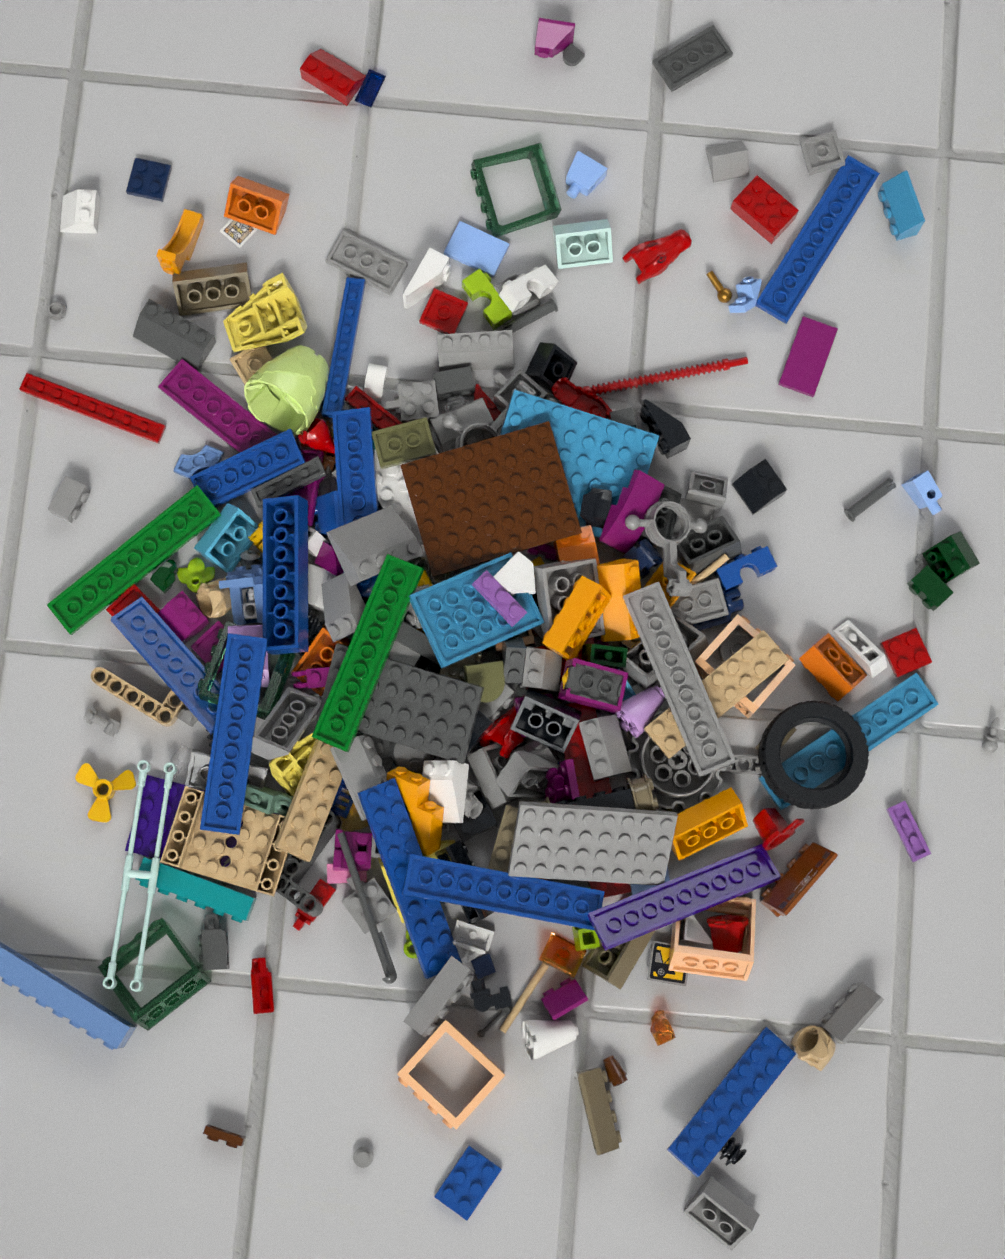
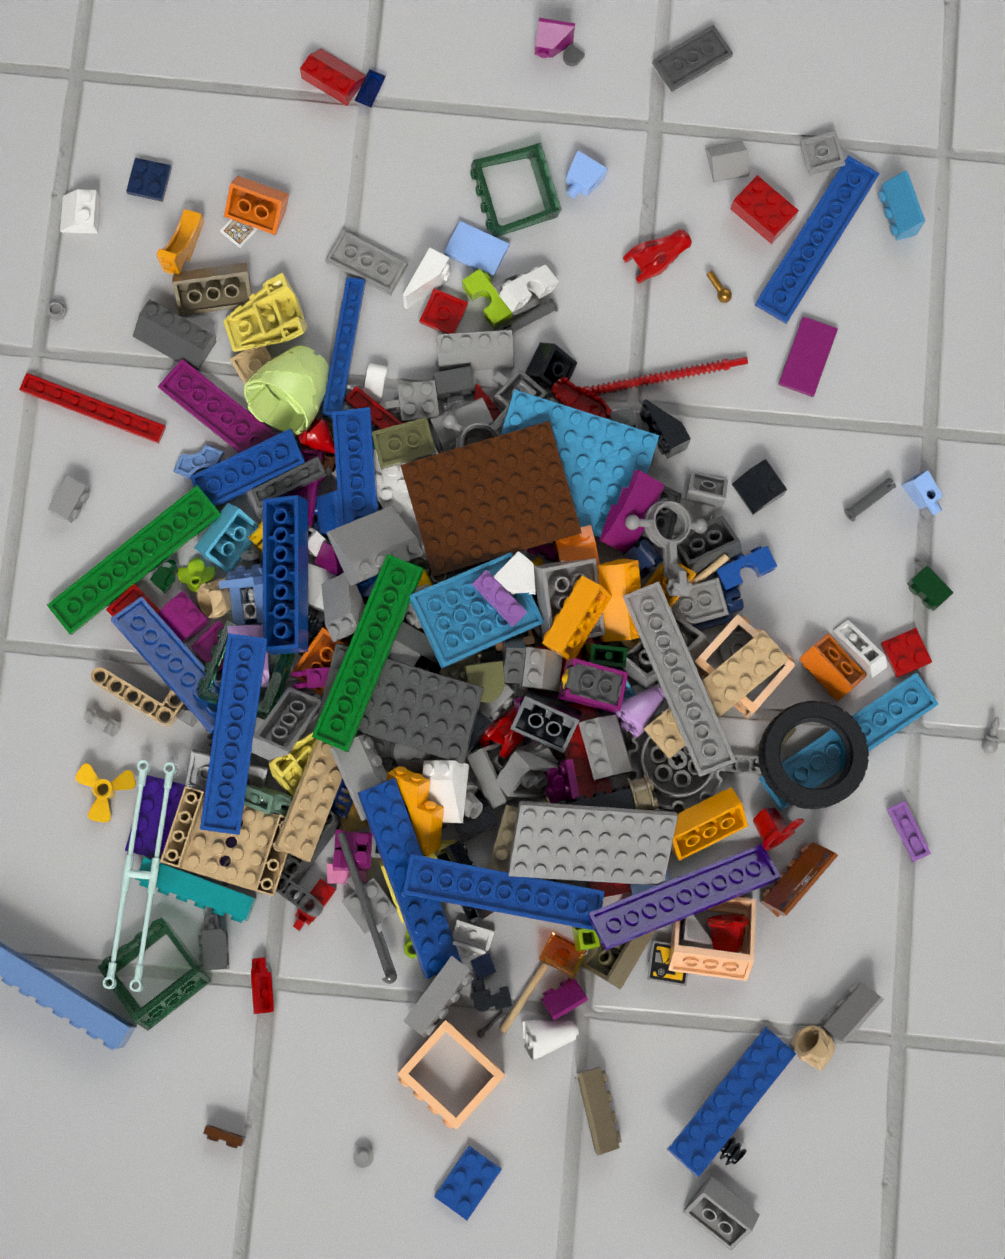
(583, 243): light aqua slope -> none
(596, 507): black slope -> none
(614, 1071): reddish brown cone -> none
(661, 1028): clear orange rock -> none
(747, 295): light blue slope -> none
(951, 557): dark green slope -> none

